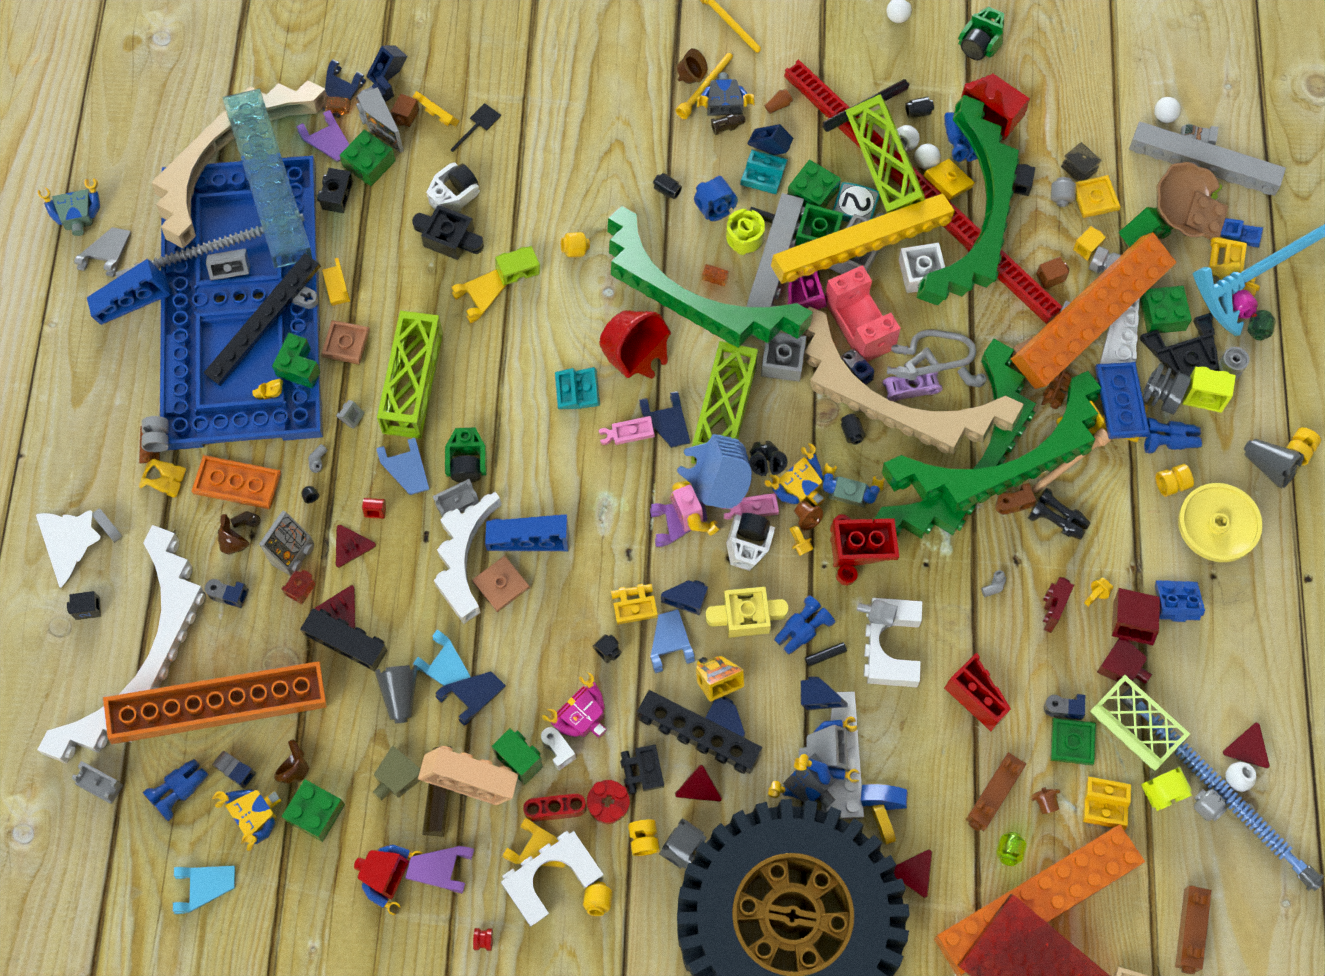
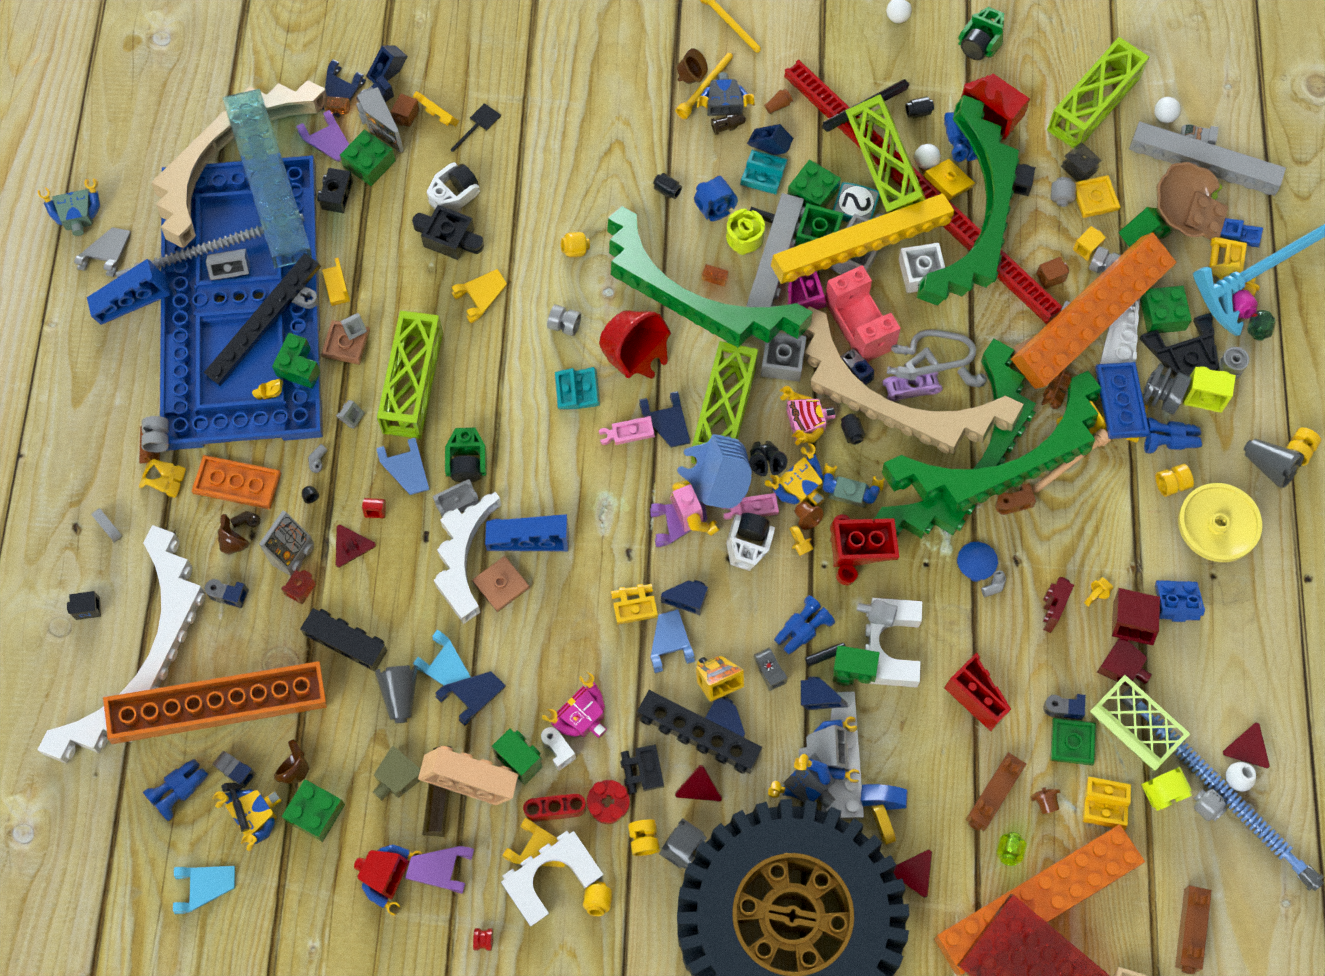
(66, 540): white sticker -> none
(97, 782): light grey hinge -> none
(241, 817): none -> black piece
(341, 606): dark red piece -> none
(353, 326): none -> light grey tile
(517, 265): lime brick -> none
(564, 320): none -> light grey wheel
(607, 648): black plate -> none
(746, 612): light yellow brick -> none
(770, 669): none -> dark grey leg
(805, 416): none -> torso
(855, 664): none -> green brick
(909, 137): white piece -> none
(977, 561): none -> blue dish
(1073, 523): black piece -> none
(1130, 66): none -> lime piece

